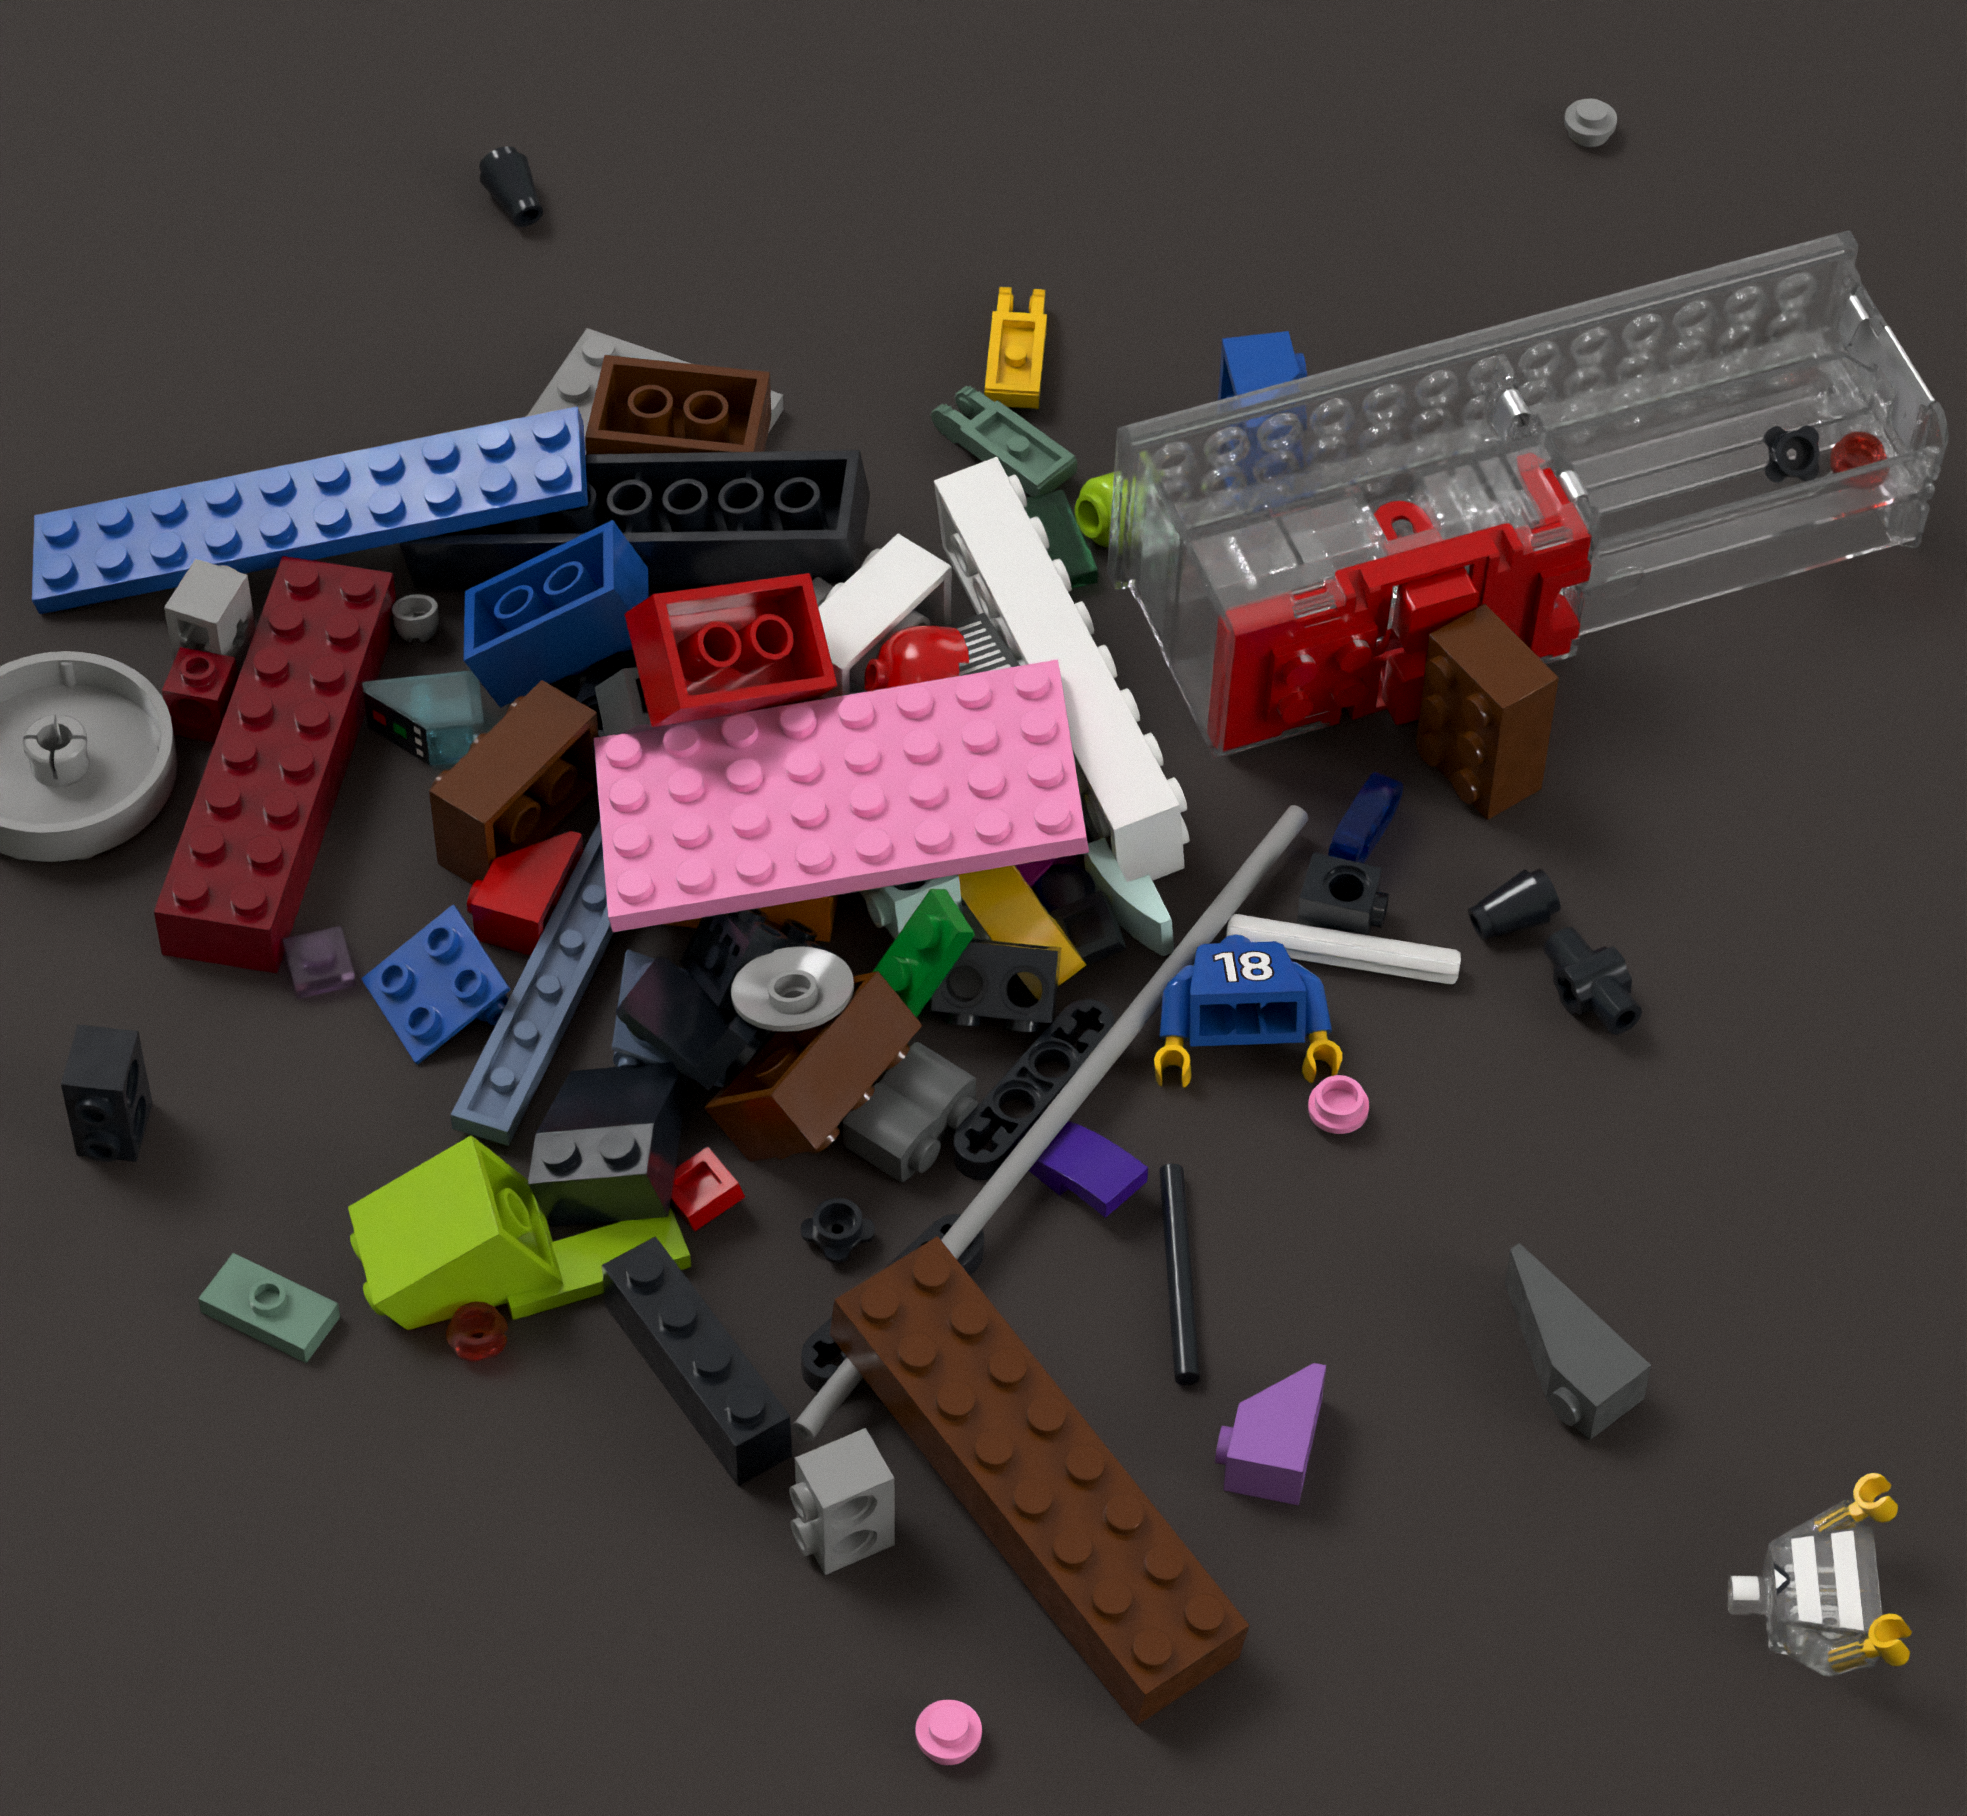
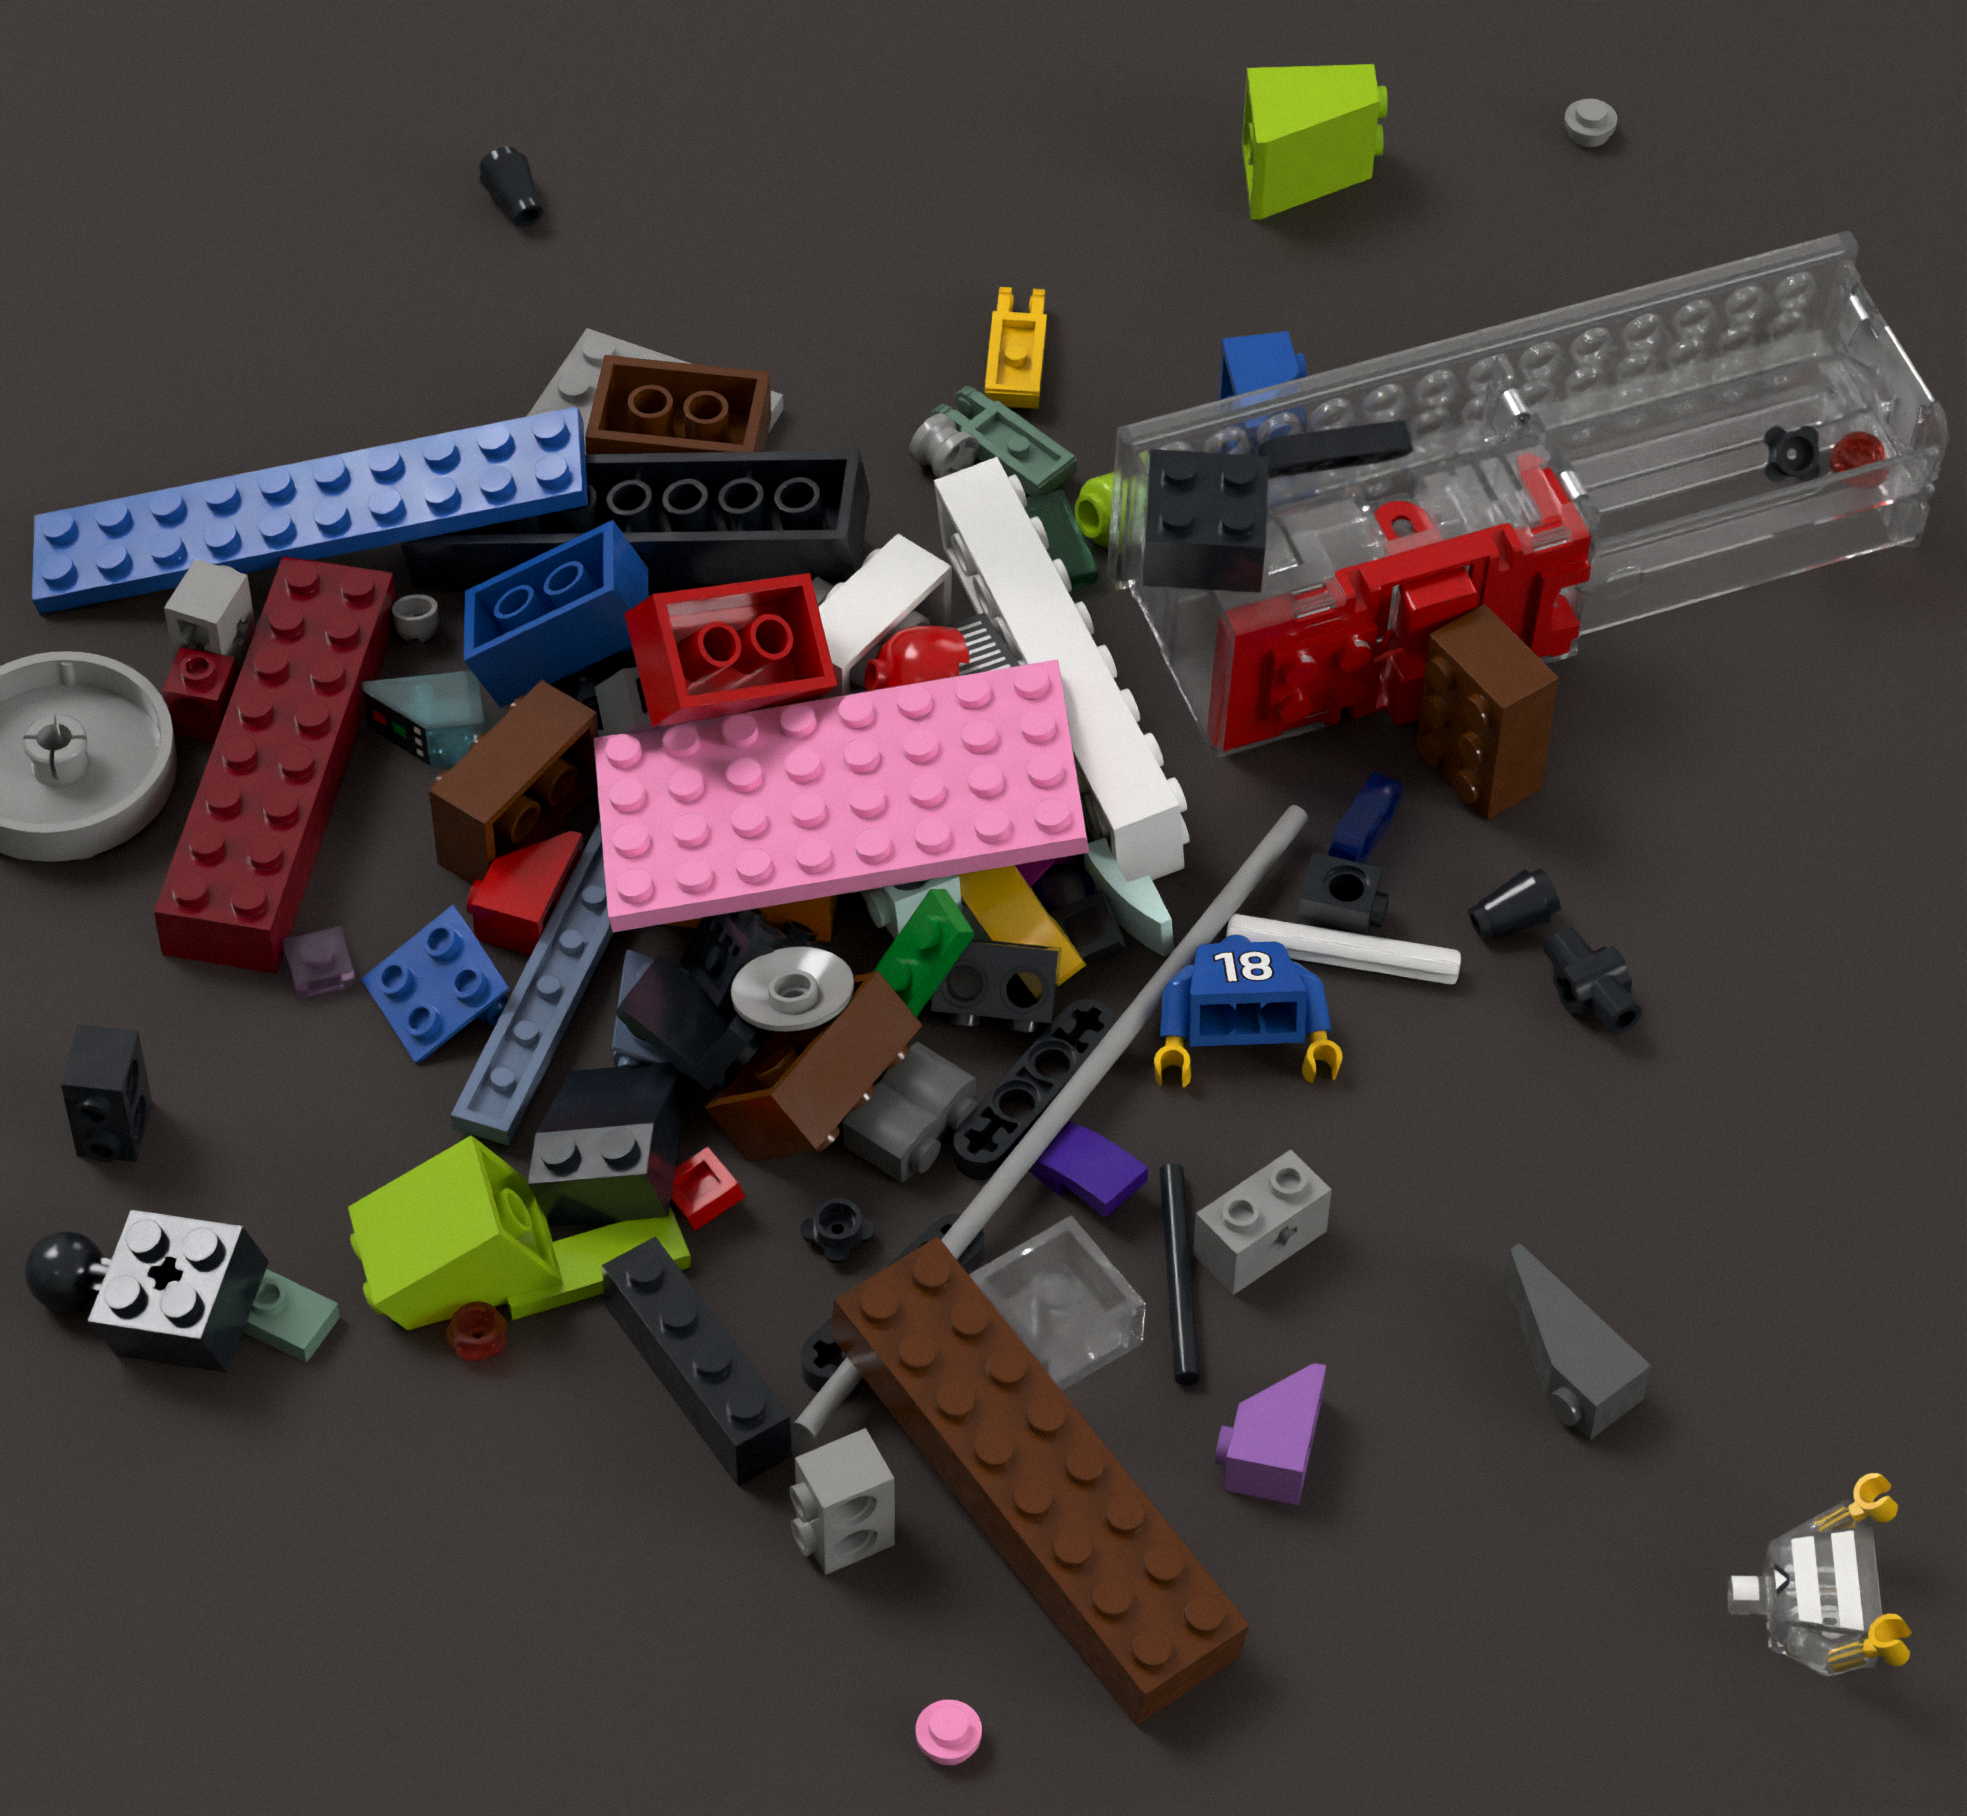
(167, 1294): none -> black brick
(943, 446): none -> light grey wheel
(1065, 1302): none -> clear brick
(1205, 521): none -> black brick
(1261, 1222): none -> light grey brick
(1309, 132): none -> lime slope
(1336, 448): none -> black beam
(1338, 1105): bright pink plate -> none

